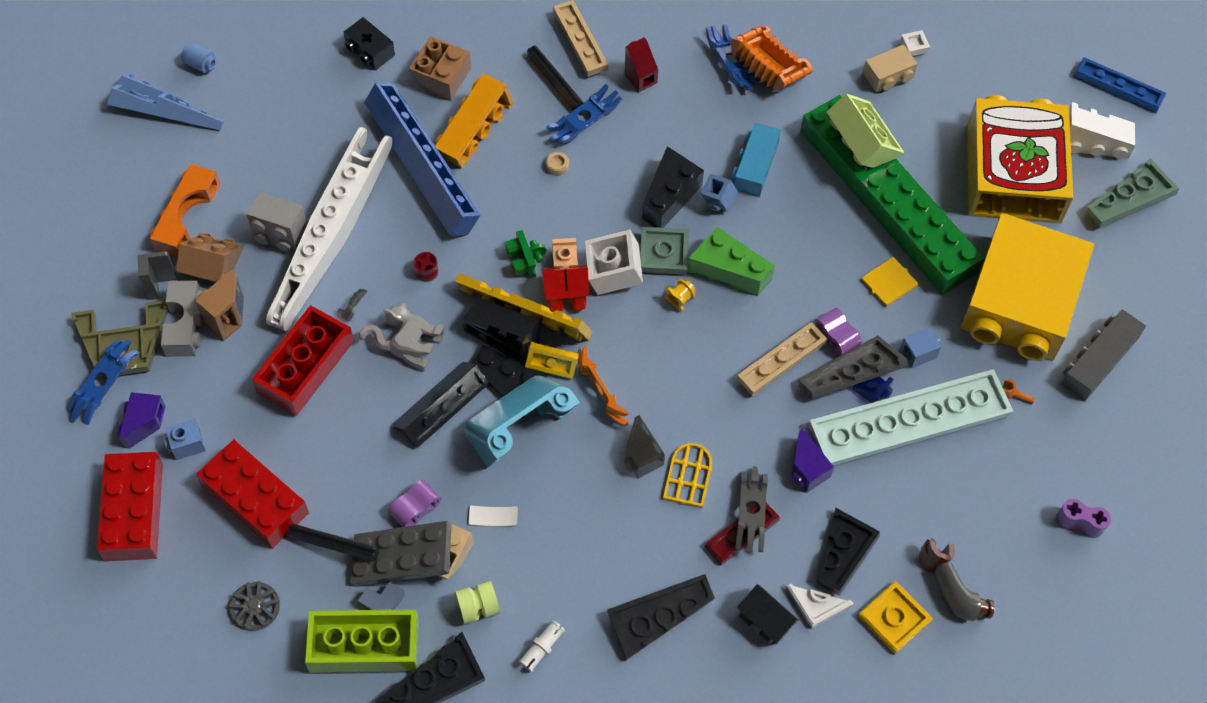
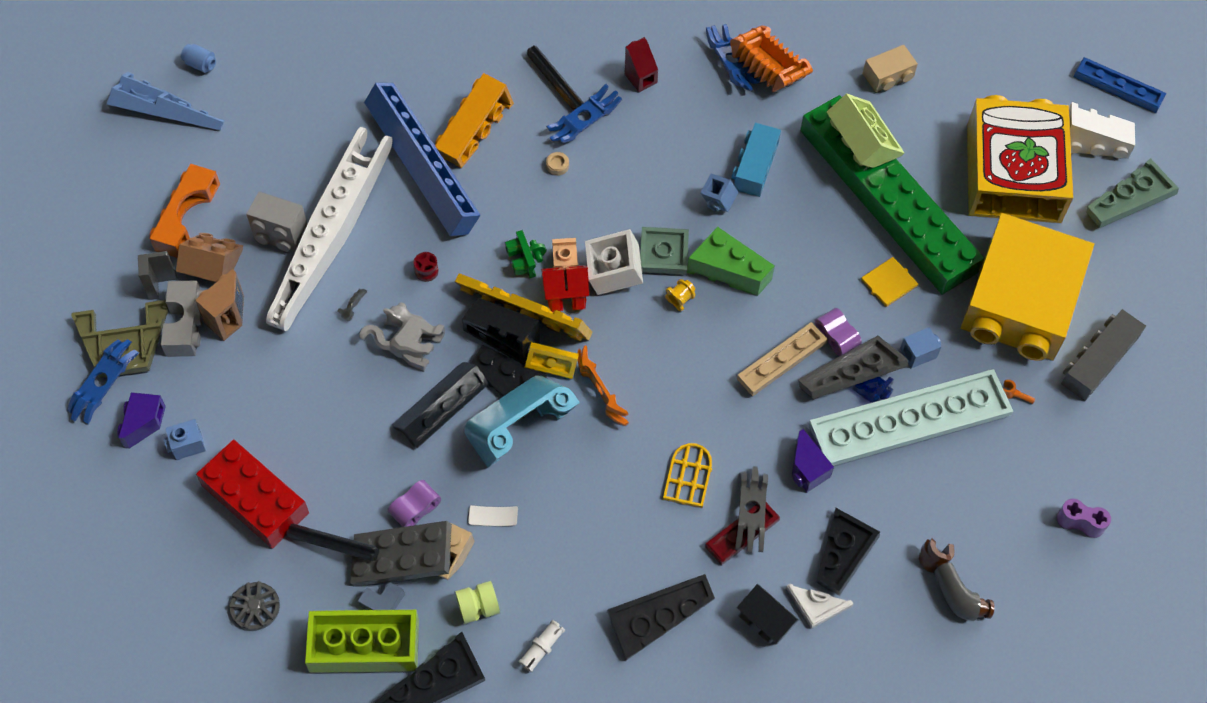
(130, 506): red brick -> none
(303, 360): red brick -> none
(369, 43): black brick -> none
(441, 67): medium nougat slope -> none
(580, 38): tan plate -> none
(642, 450): clear smoke slope -> none
(671, 188): black wedge -> none
(895, 617): yellow tile -> none
(915, 42): white plate -> none

